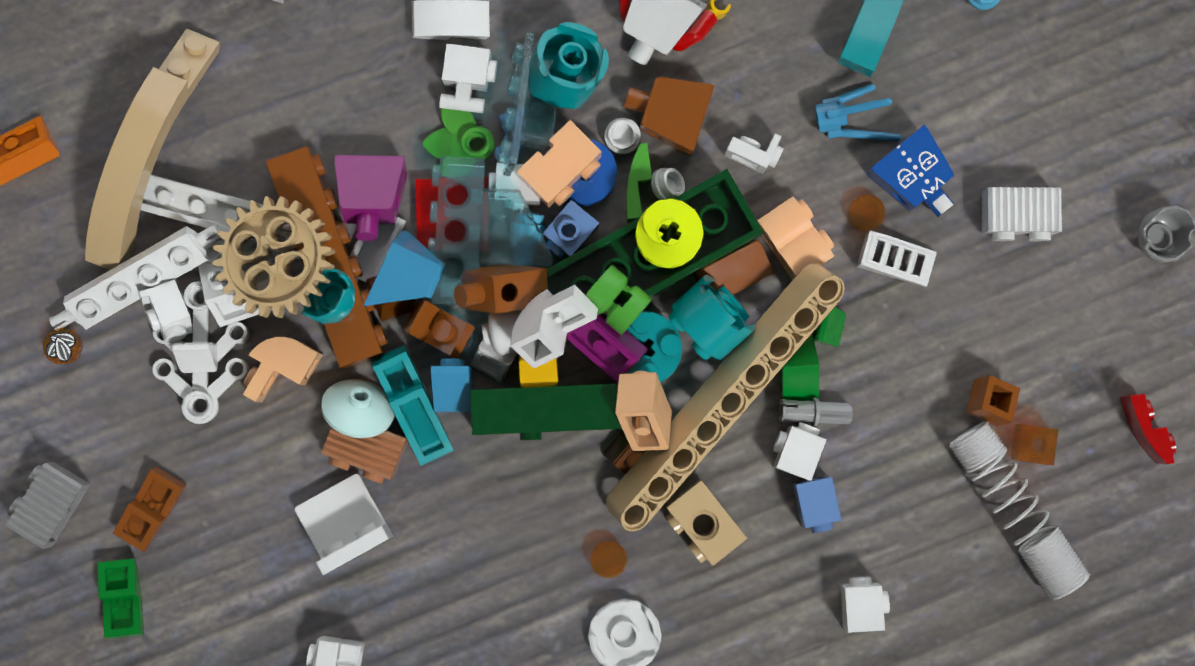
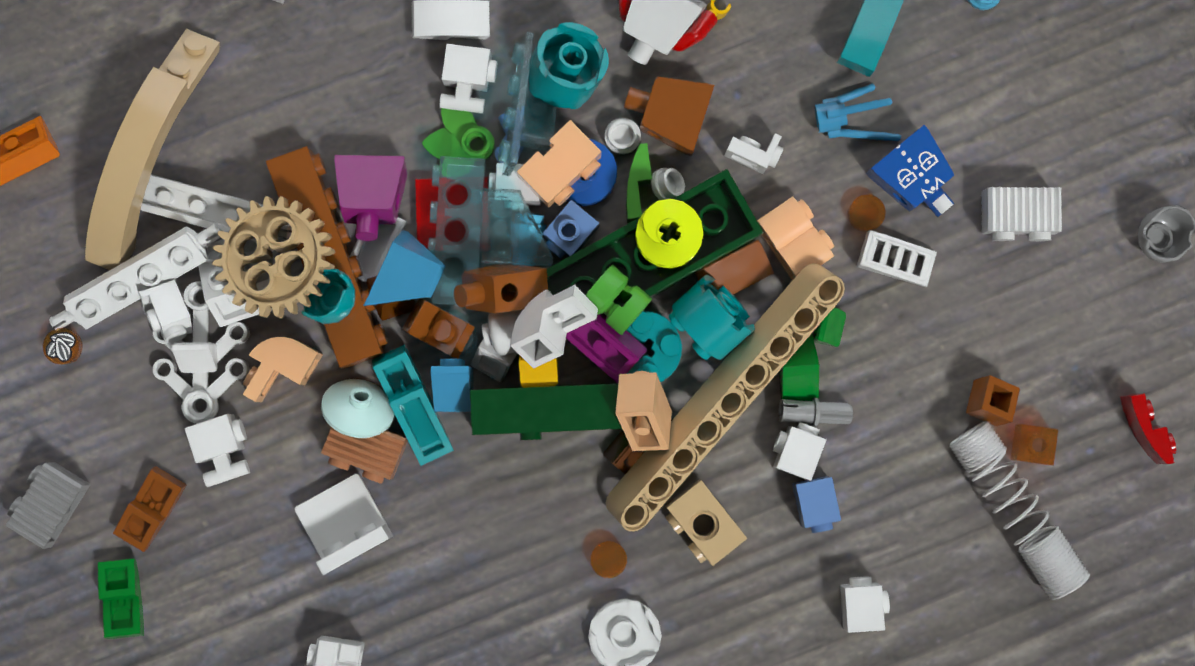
(215, 442): none -> white brick

